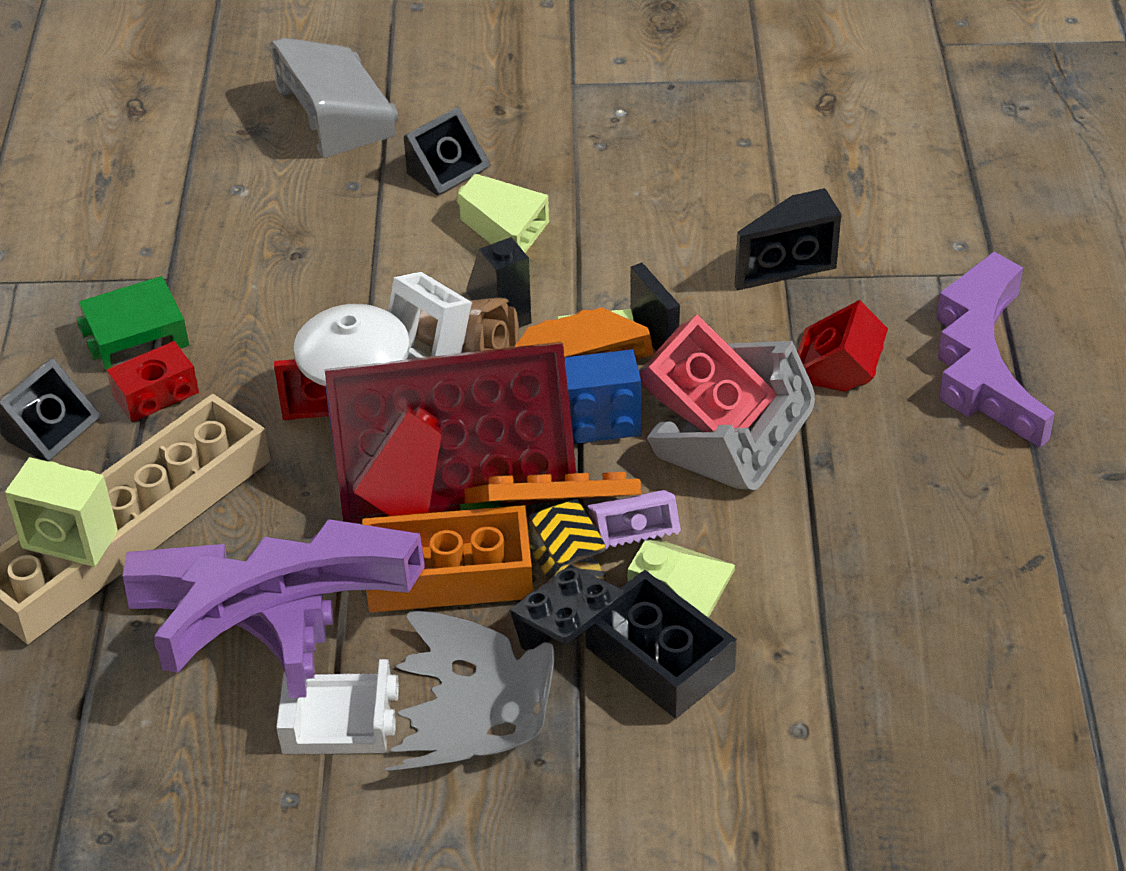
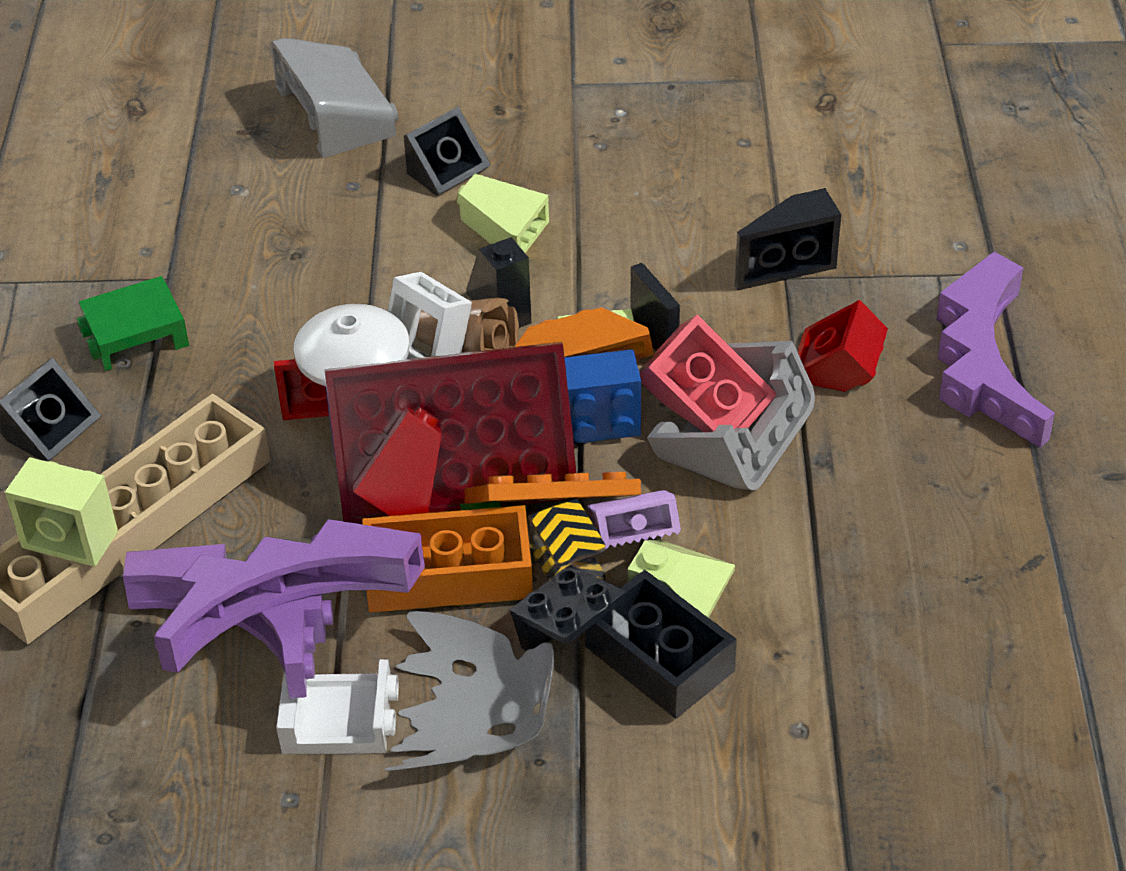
(153, 381): red brick -> none

